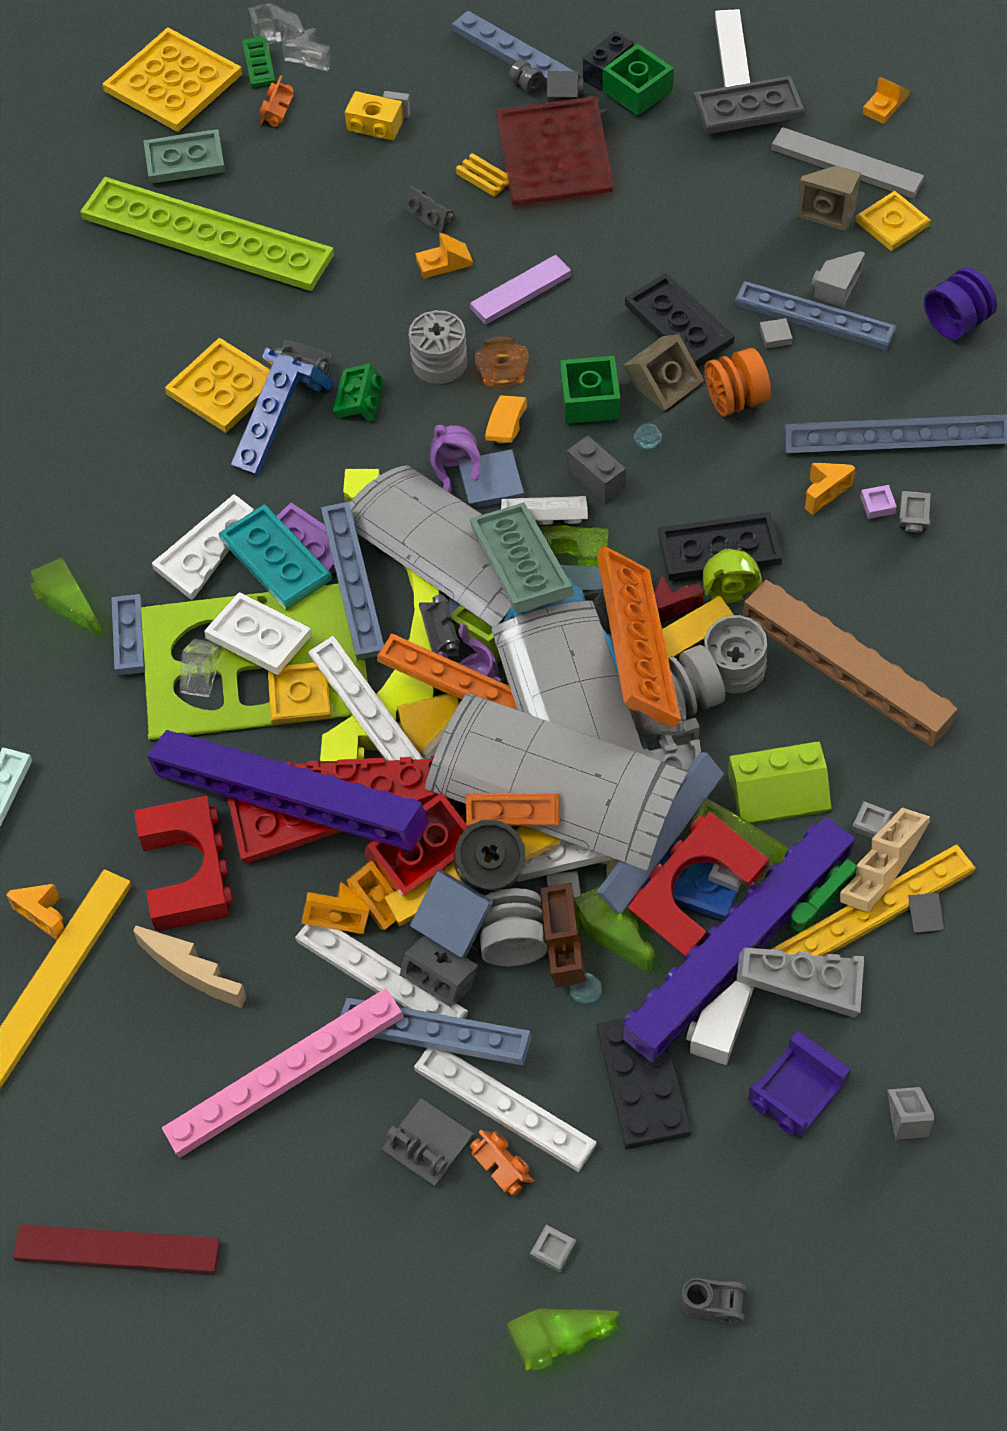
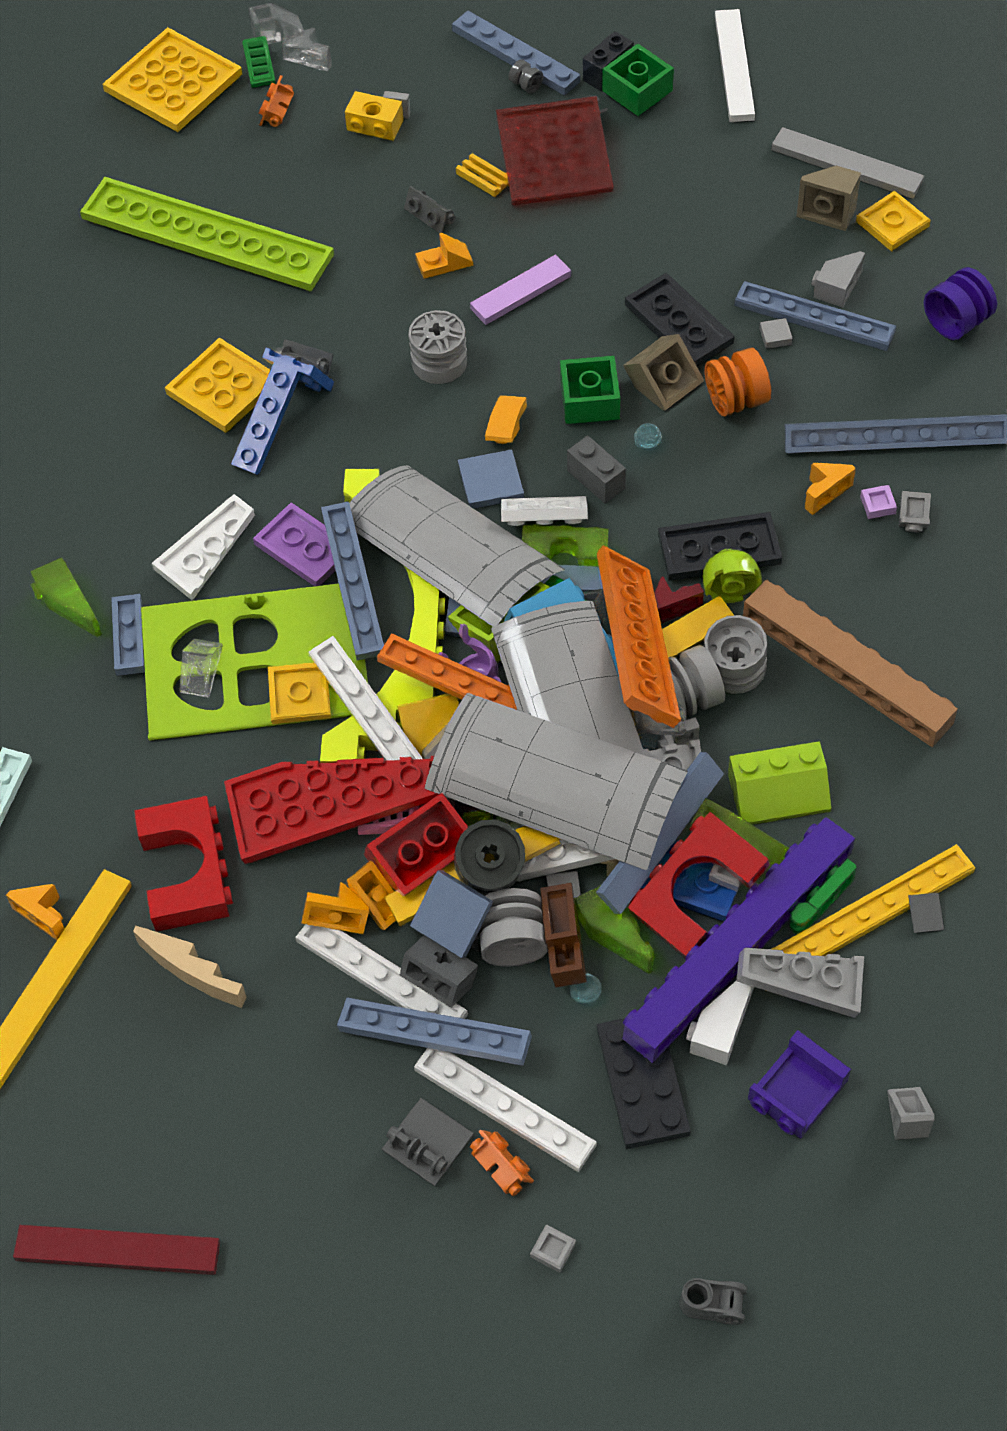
(184, 156): sand green plate -> none
(258, 633): white plate -> none
(275, 556): teal tile -> none
(282, 1073): bright pink plate -> none
(289, 789): dark purple brick -> none
(359, 392): green bracket -> none
(438, 628): dark grey hinge -> none
(448, 447): medium lavender hair -> none
(501, 374): clear orange plate -> none
(514, 808): orange tile -> none
(521, 558): sand green plate -> none
(555, 1331): clear neon green slope -> none
(564, 86): dark grey brick -> none
(749, 104): dark grey tile -> none
(870, 820): light grey tile -> none
(885, 100): light orange slope -> none
(887, 857): tan slope -> none

